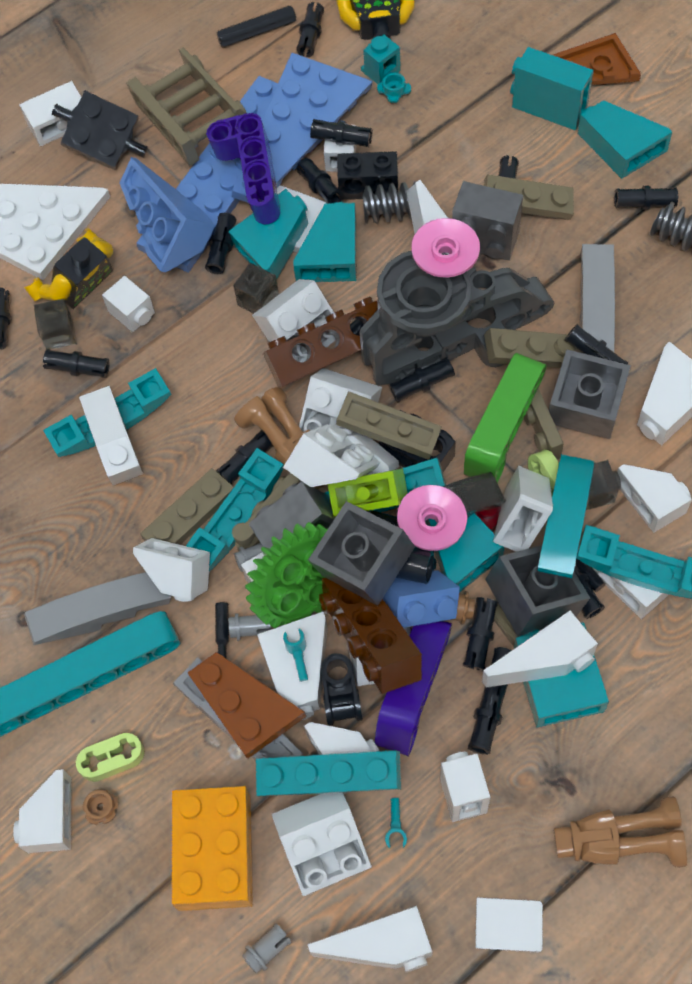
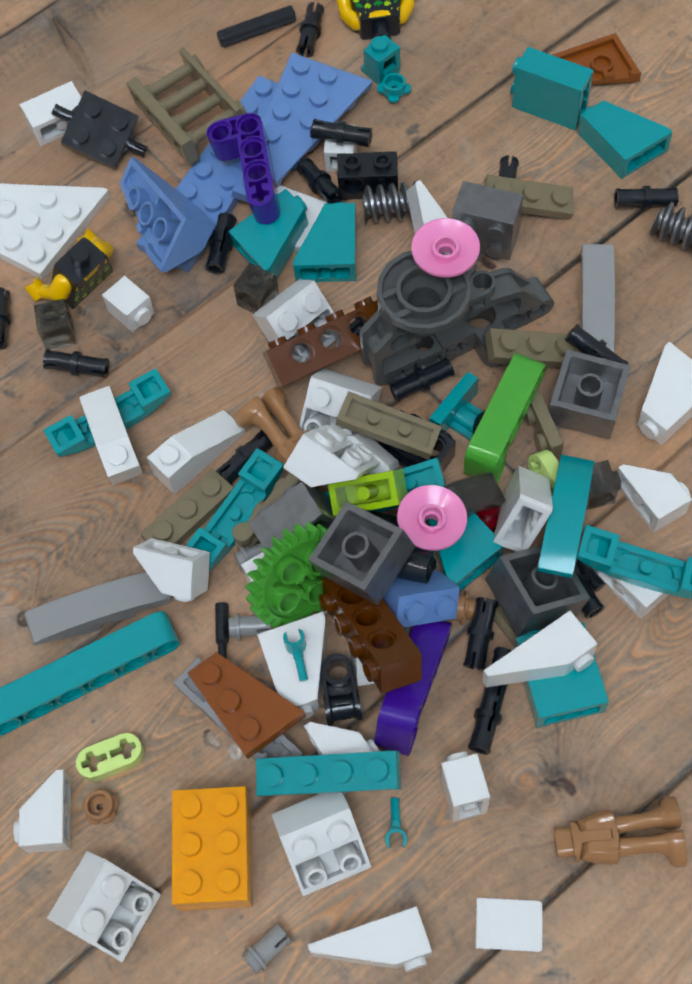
(104, 906): none -> white slope
(193, 450): none -> white slope
(457, 411): none -> teal piece

